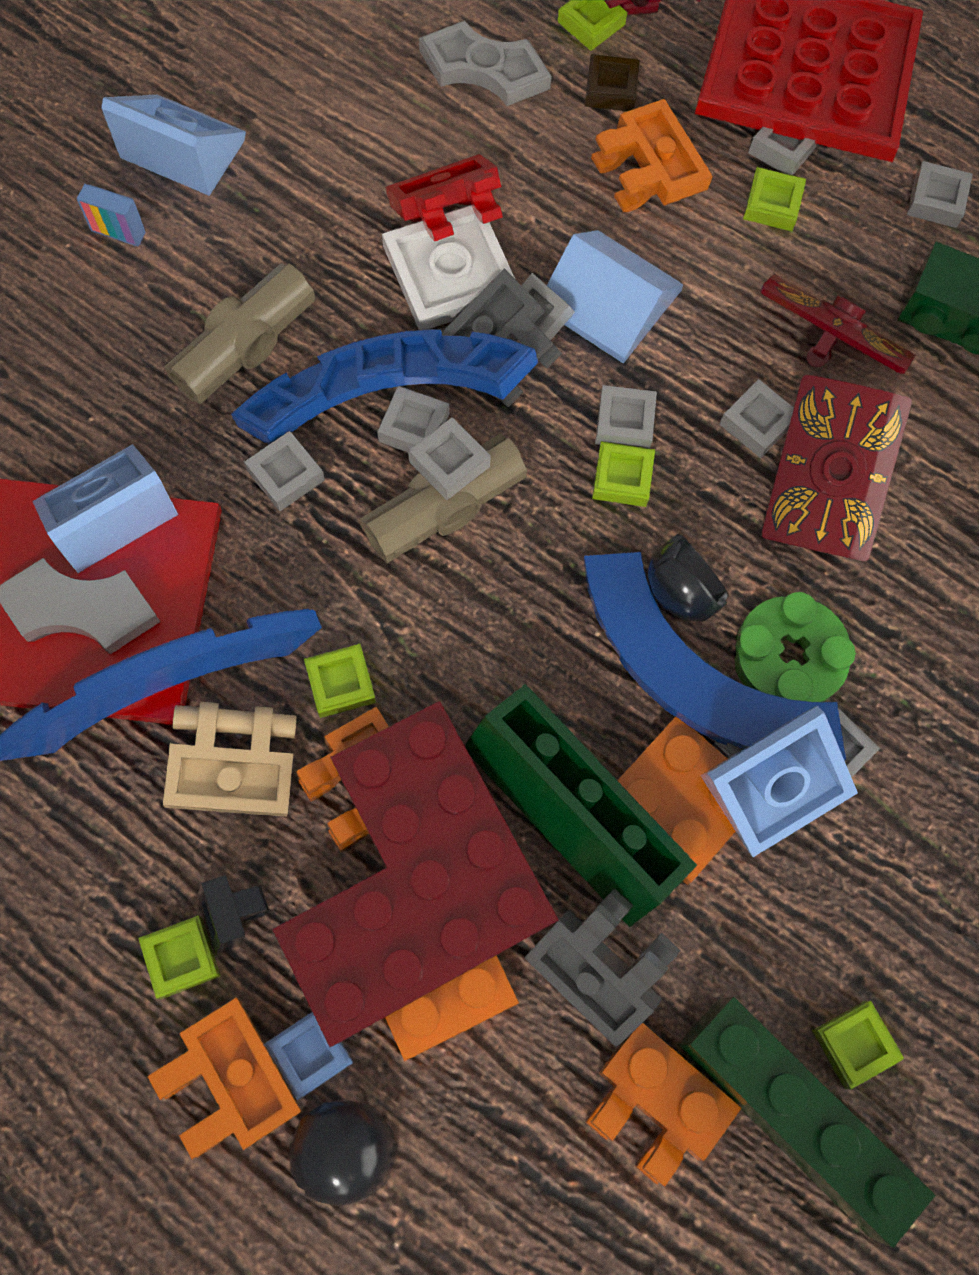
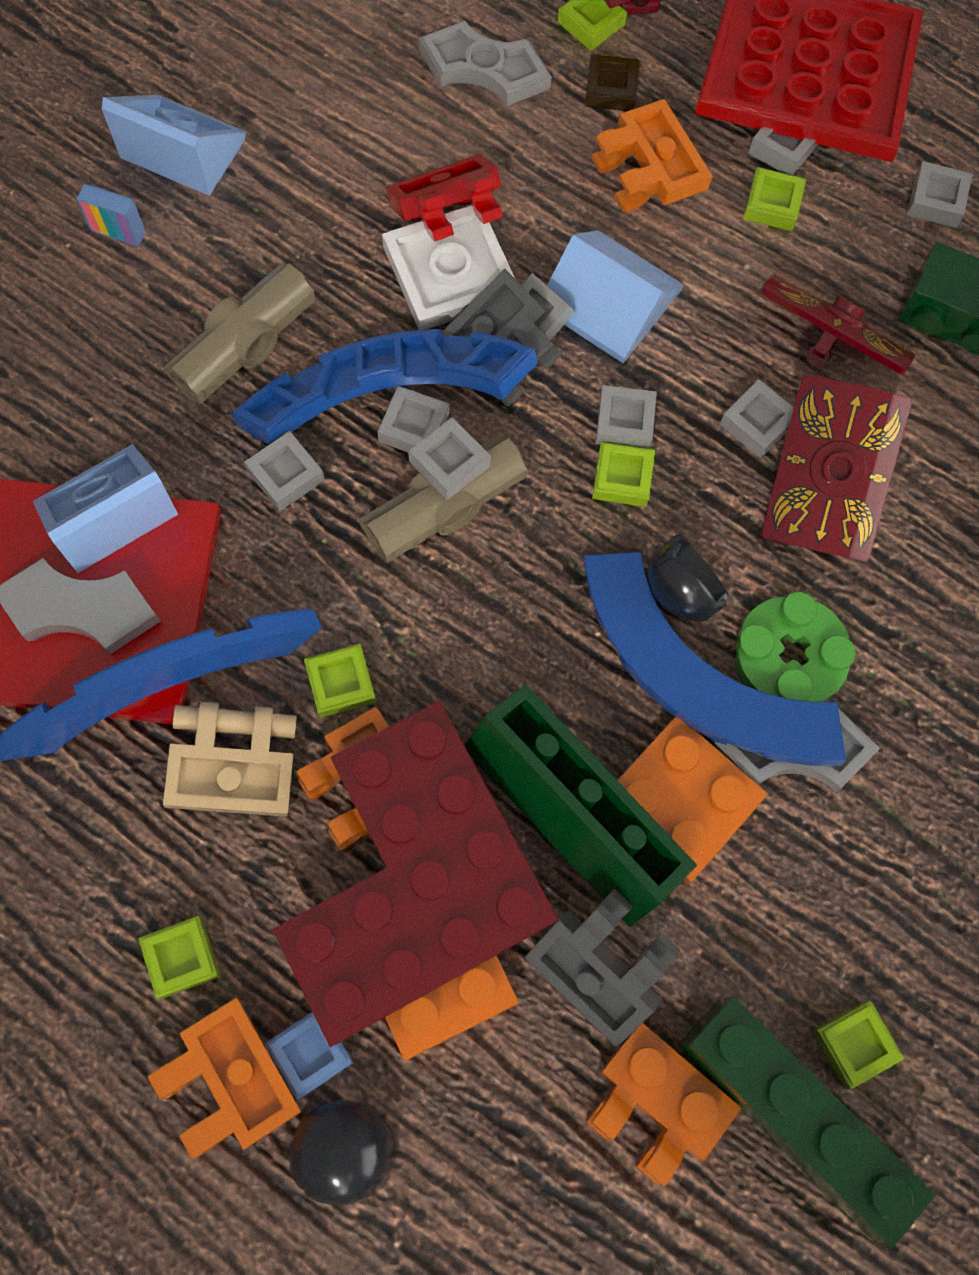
(228, 911): black tile -> none
(782, 781): light blue slope -> none

